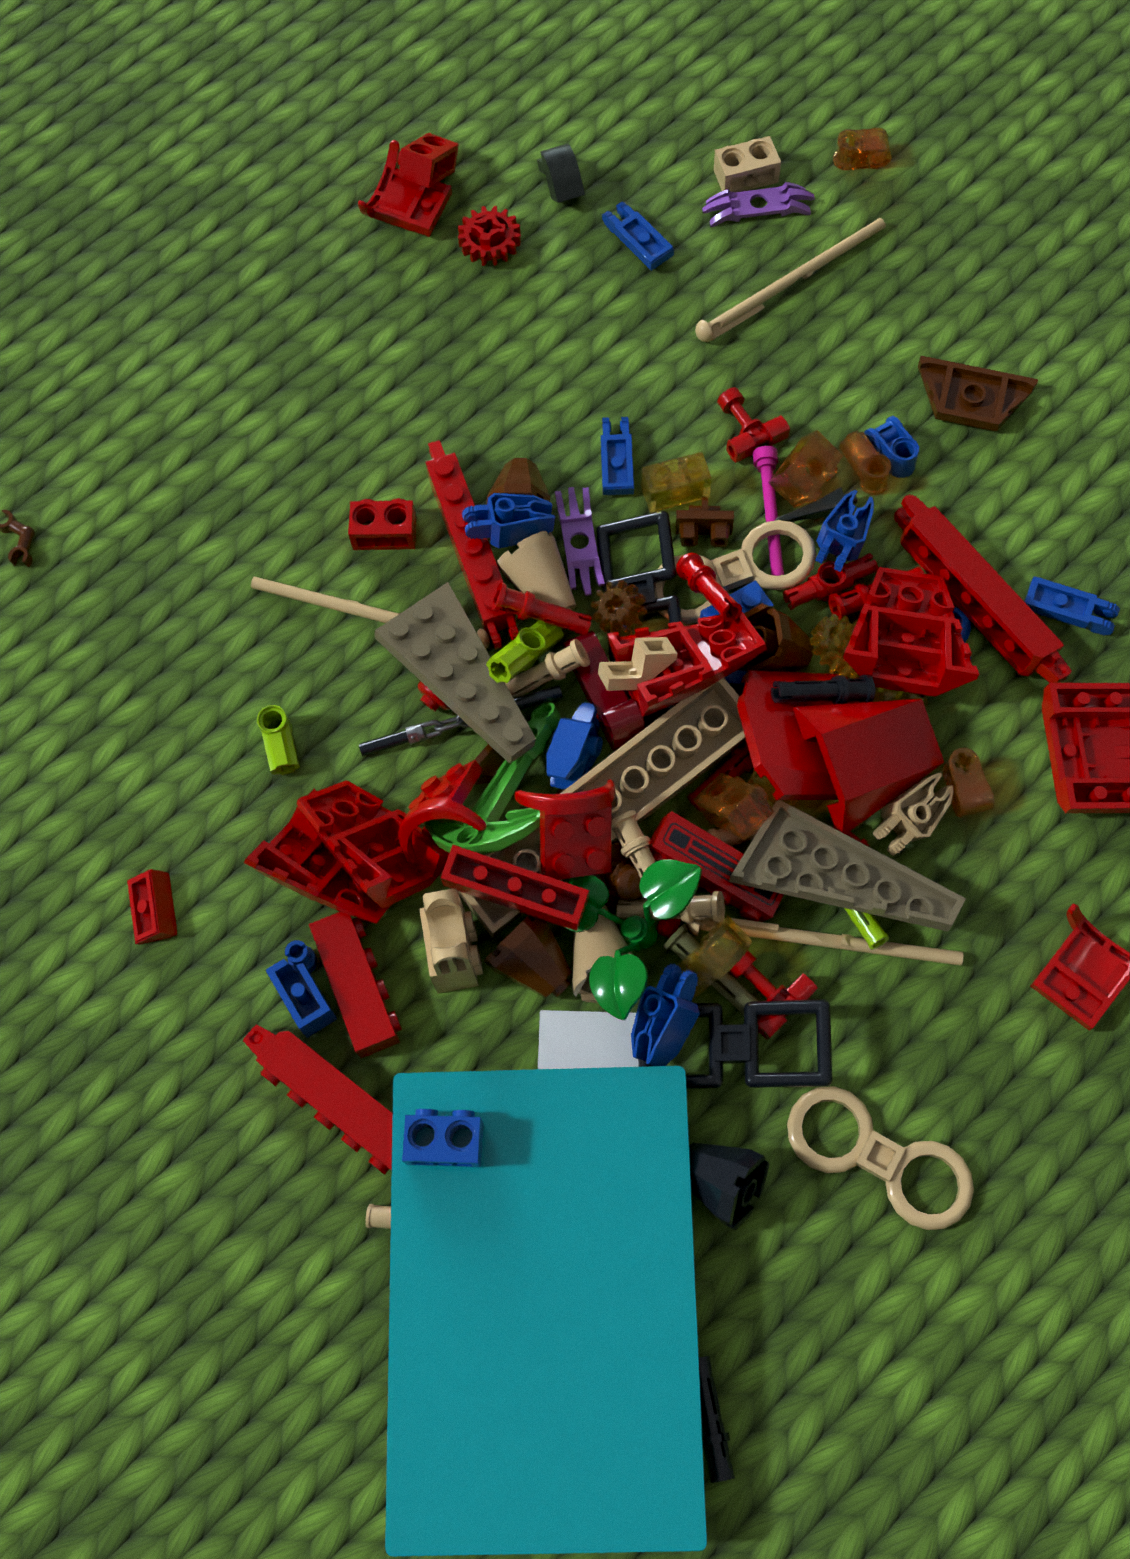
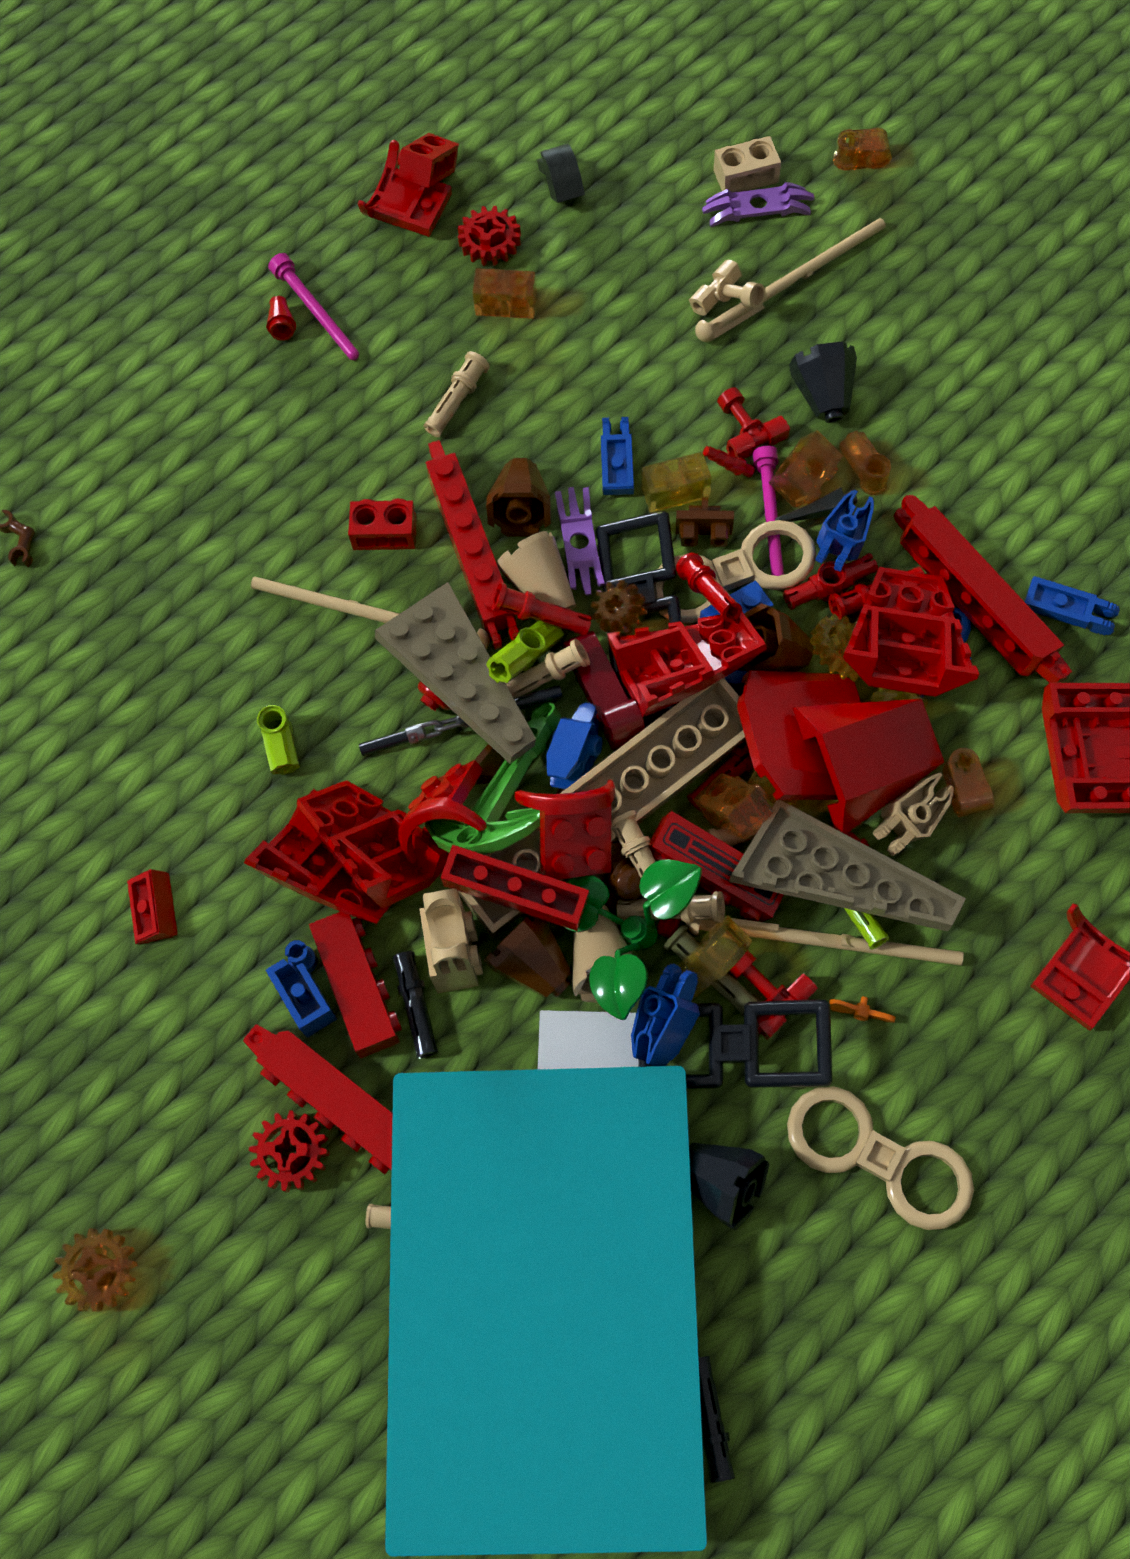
(96, 1285): none -> clear orange gear
(280, 320): none -> red cone
(283, 268): none -> dark pink piece
(288, 1166): none -> red gear
(411, 990): none -> black pin
(441, 1150): blue brick -> none
(462, 384): none -> tan pin
(504, 293): none -> clear orange brick
(508, 518): blue hinge -> none
(639, 236): blue hinge -> none
(648, 660): tan slope -> none
(723, 288): none -> tan bar
(730, 462): none -> red animal
(826, 379): none -> black cone
(837, 690): black pin -> none
(860, 1010): none -> orange piece
(894, 443): blue piece -> none
(973, 393): reddish brown wing -> none

